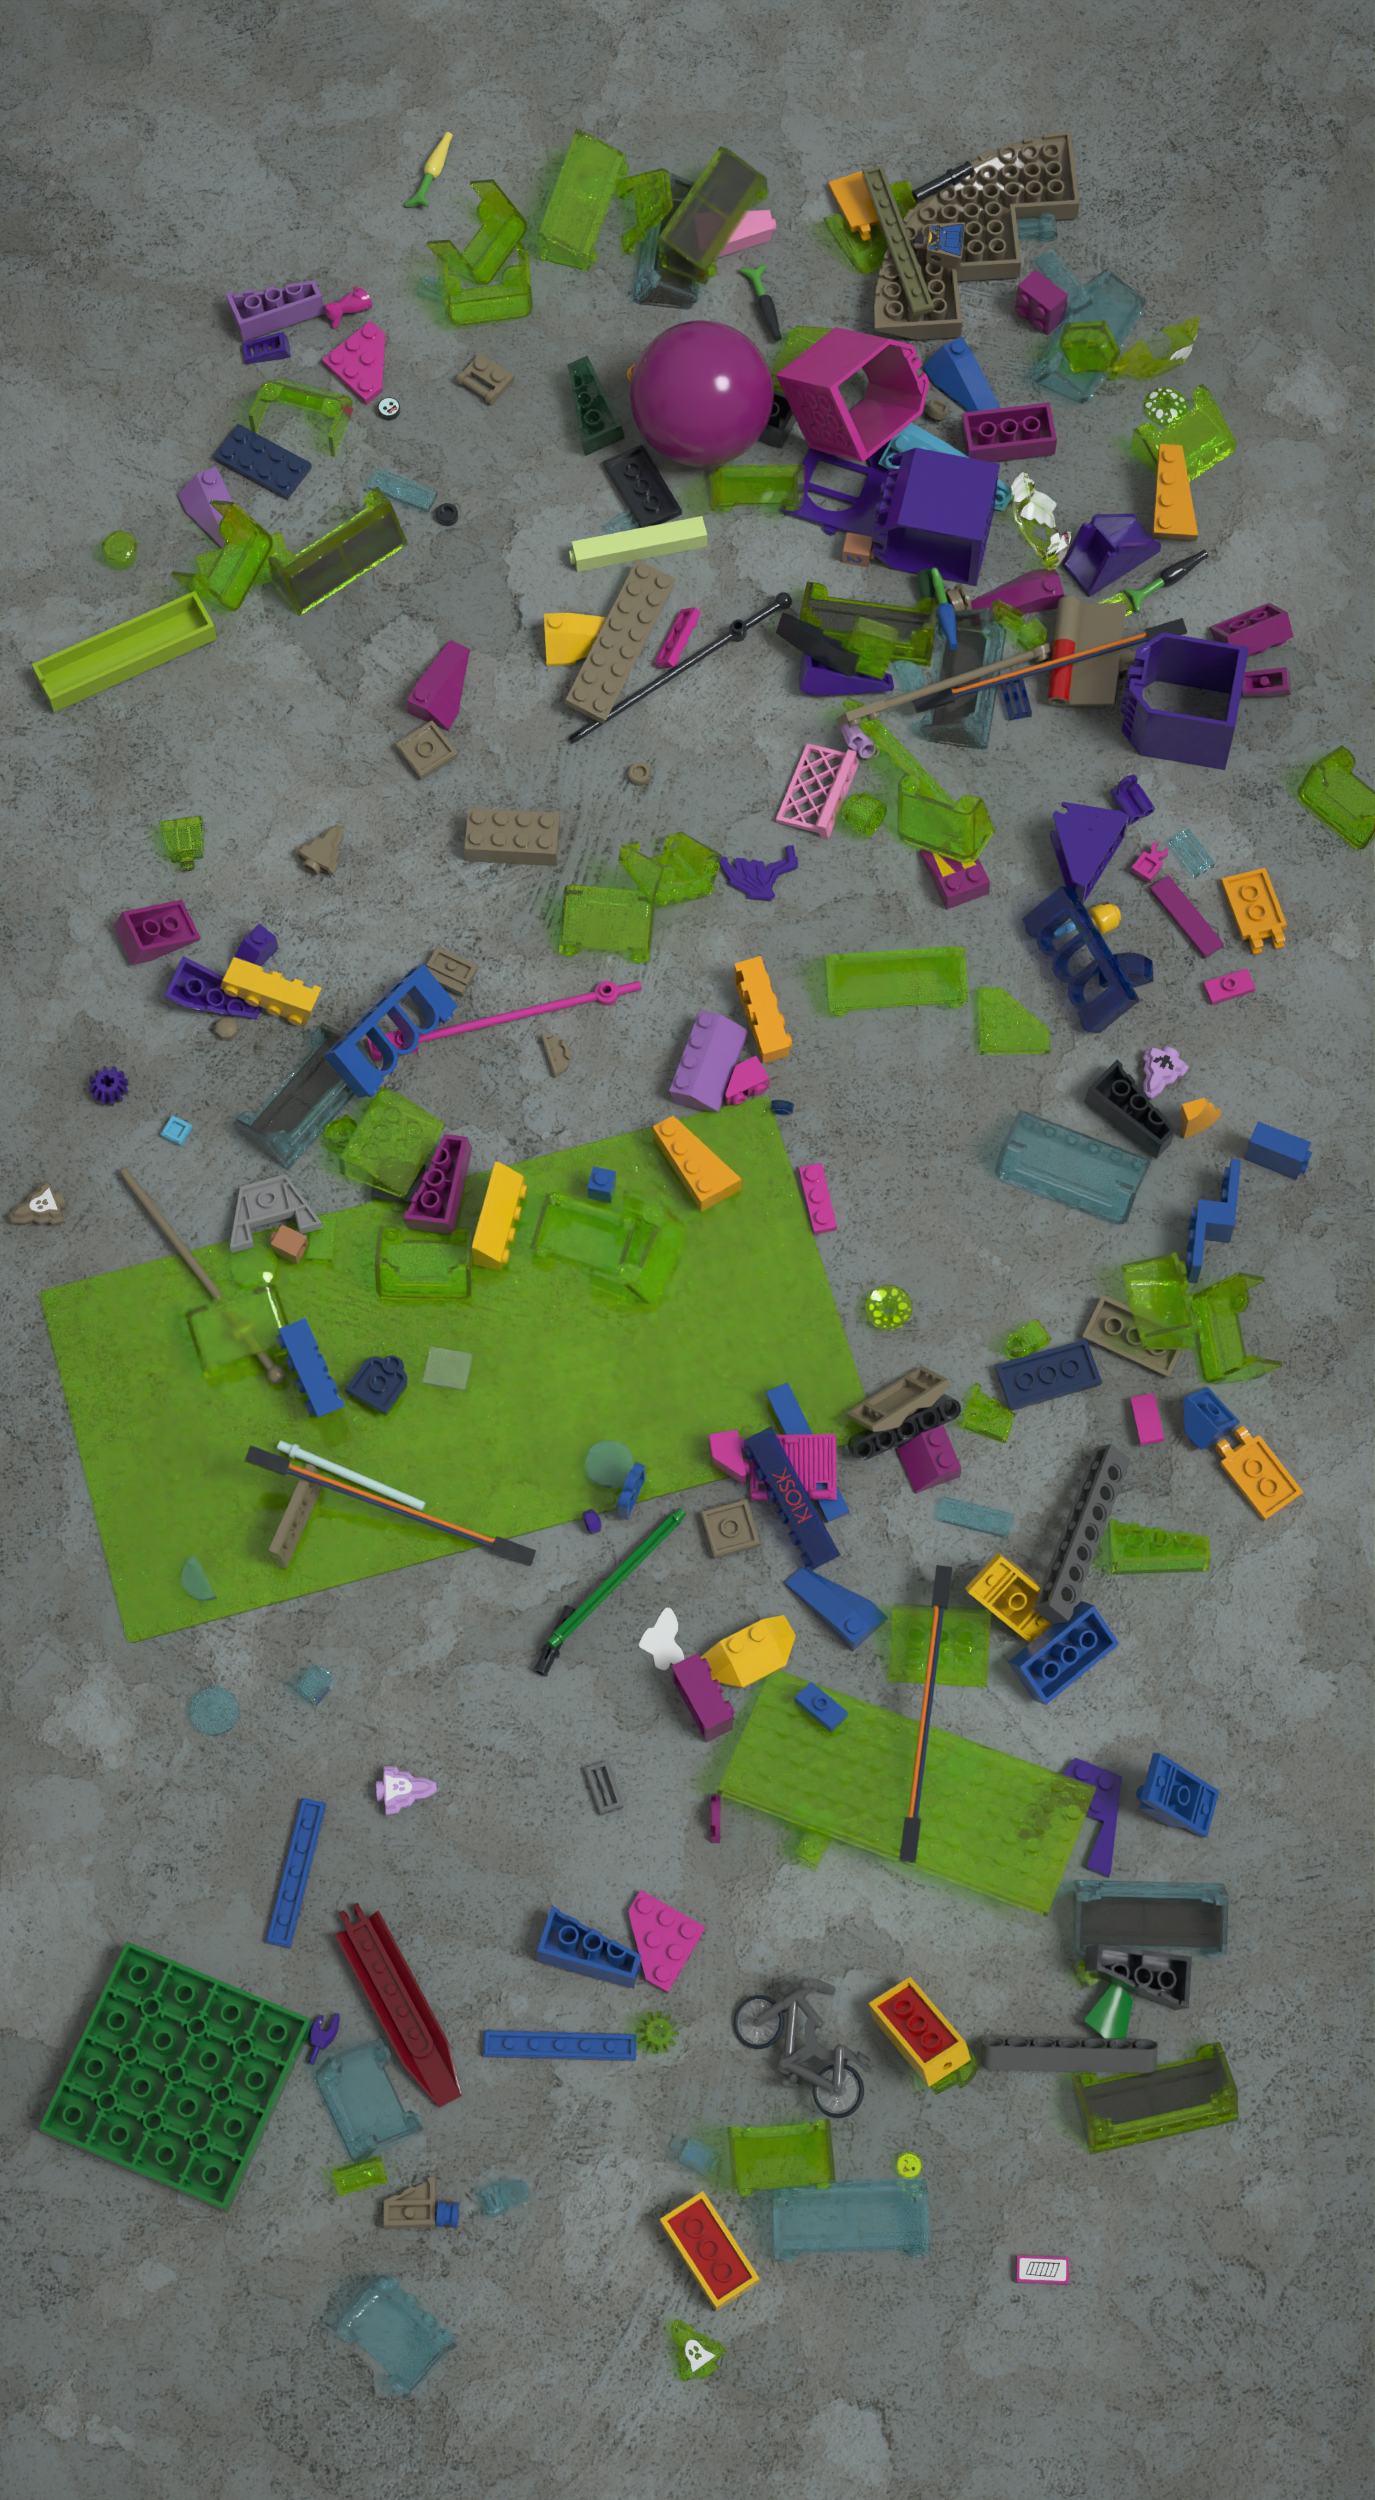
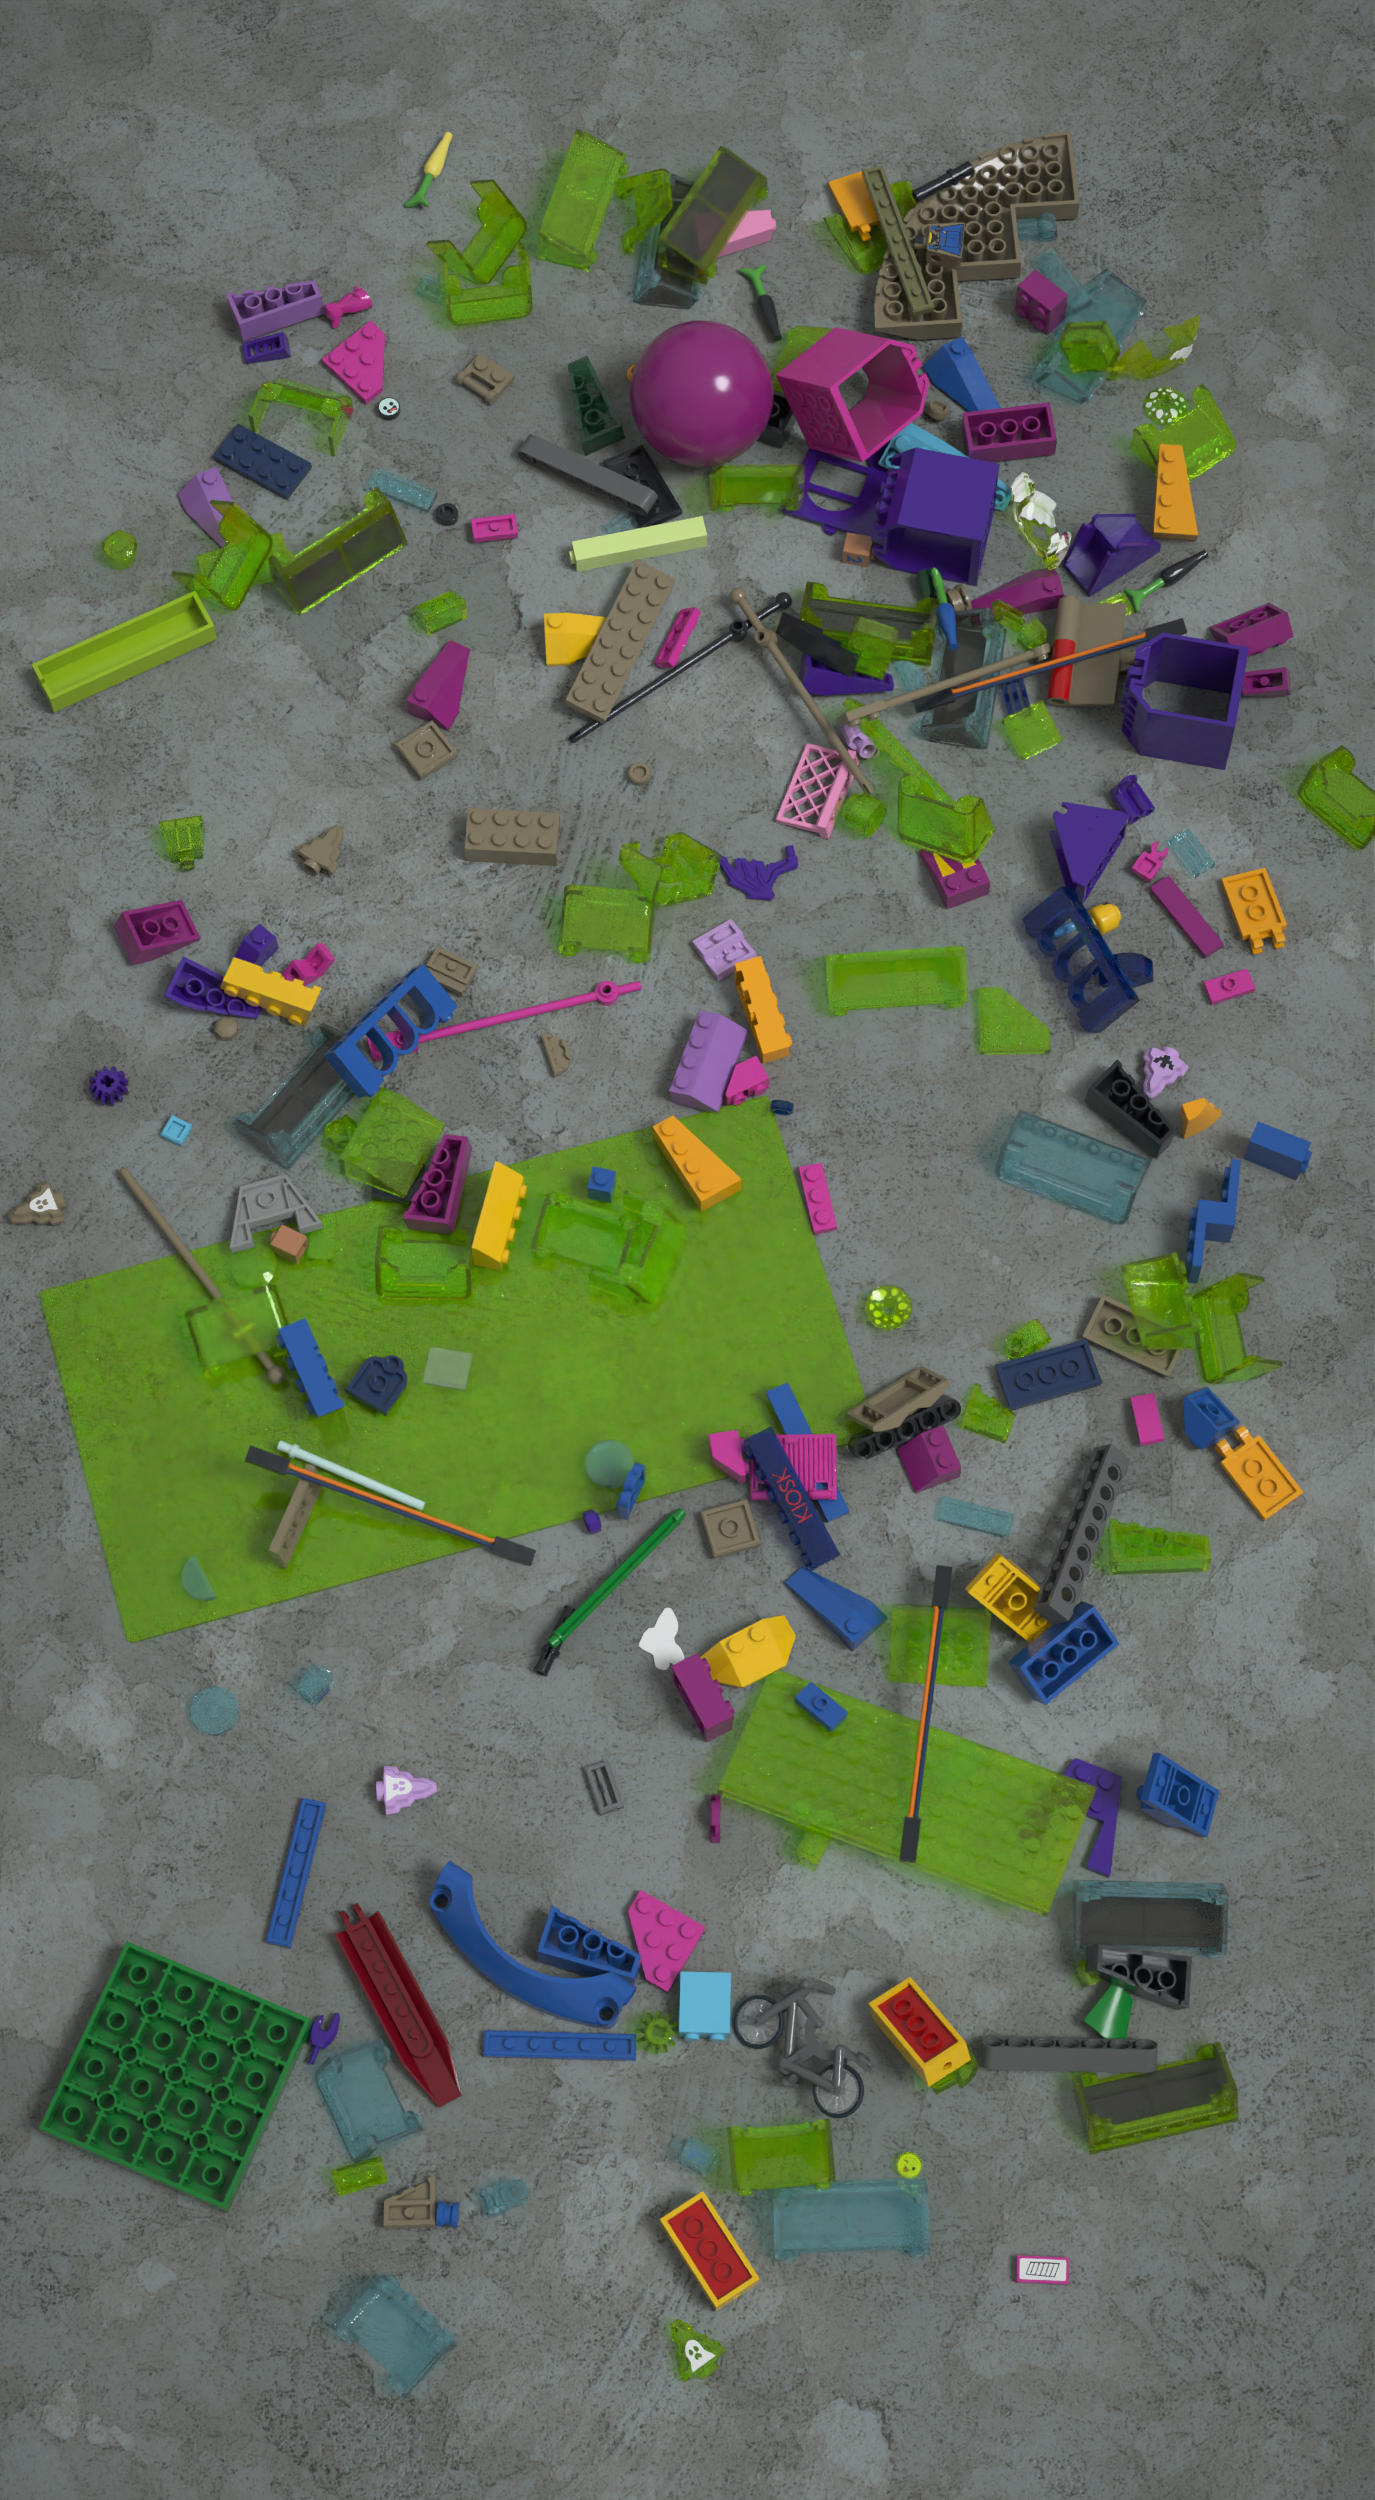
(311, 967): none -> dark pink slope
(441, 612): none -> clear neon green slope
(494, 528): none -> dark pink plate
(565, 1998): none -> blue panel
(587, 475): none -> dark grey beam
(705, 2006): none -> medium azure brick
(723, 948): none -> lavender slope
(768, 639): none -> dark tan bar
(1032, 730): none -> clear neon green plate

